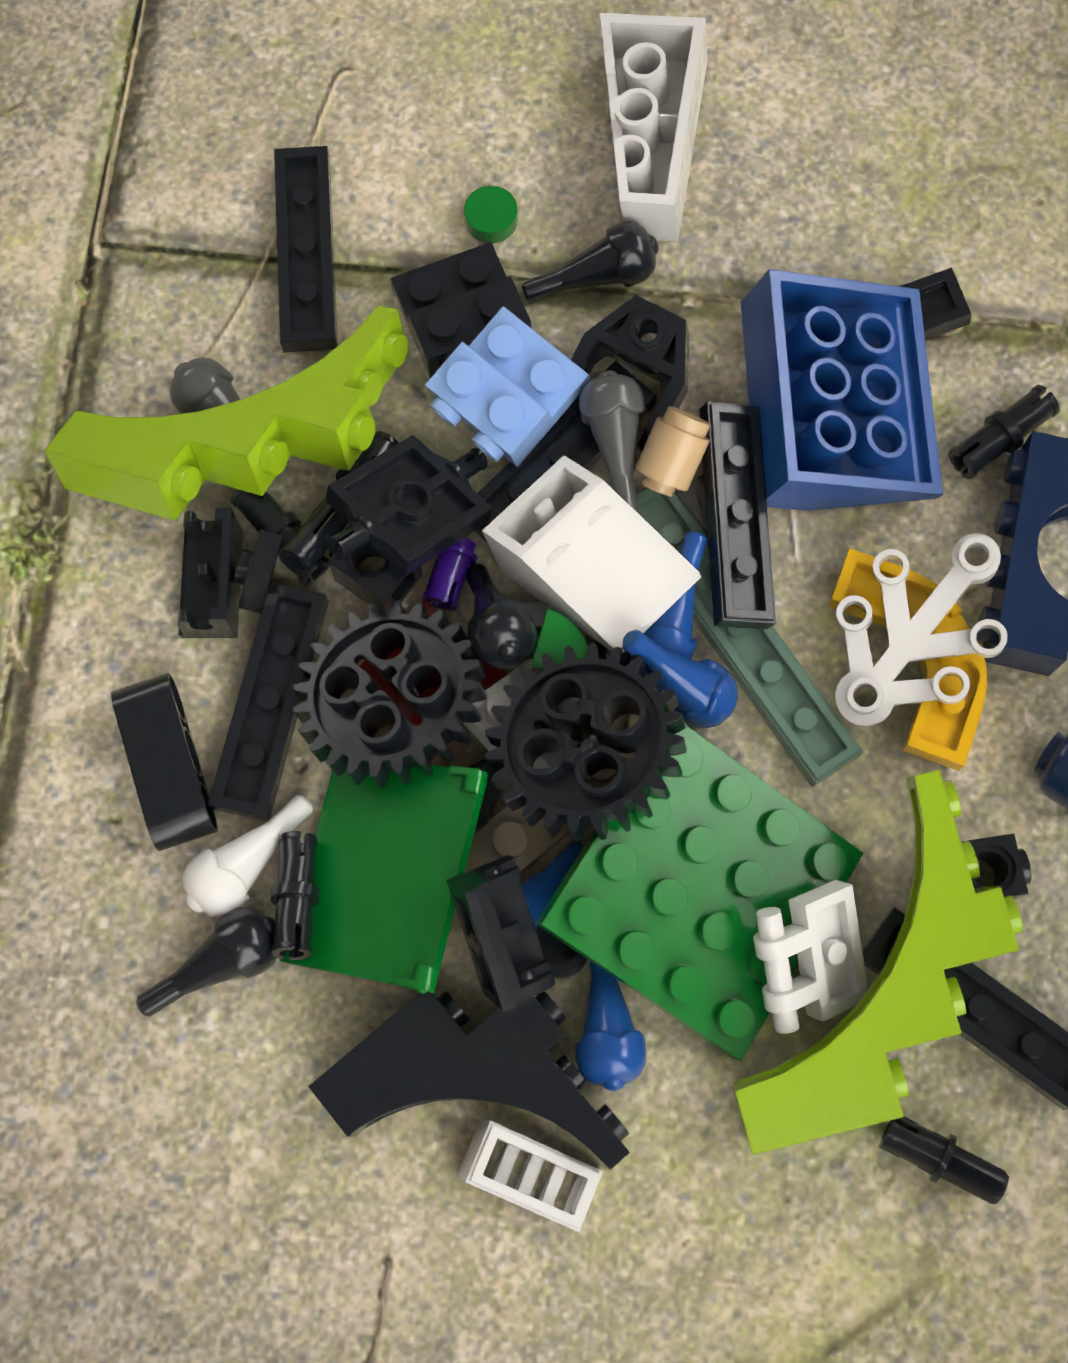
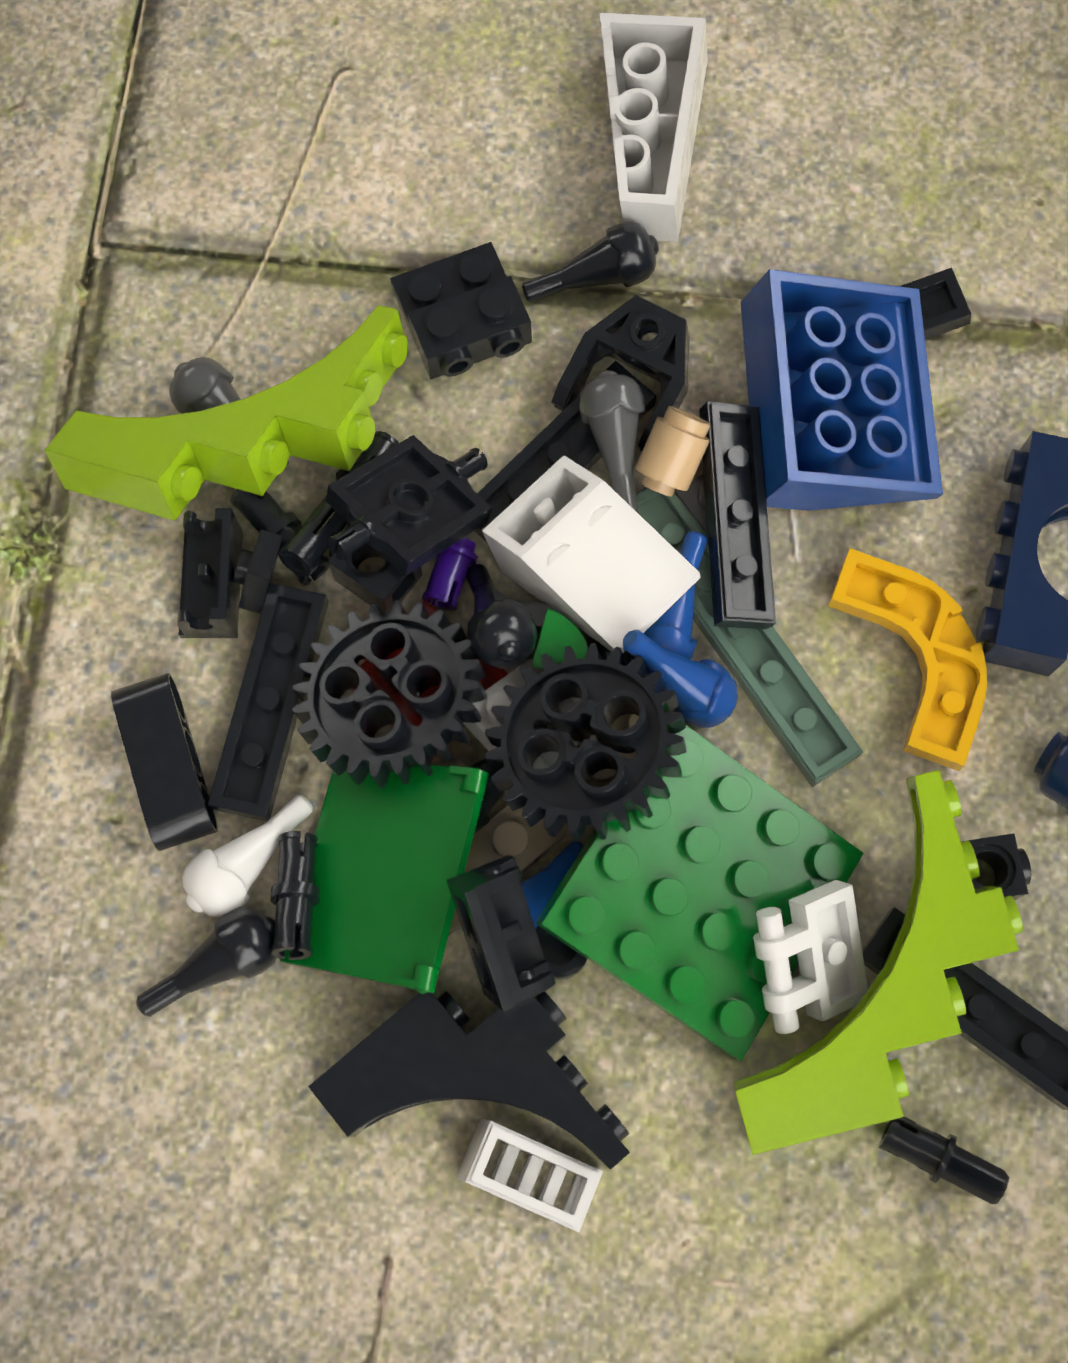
(305, 249): black plate -> none
(491, 214): green tile -> none
(506, 387): light blue plate -> none
(610, 1046): blue piece -> none
(912, 638): white plant -> none
(1004, 431): black pin -> none

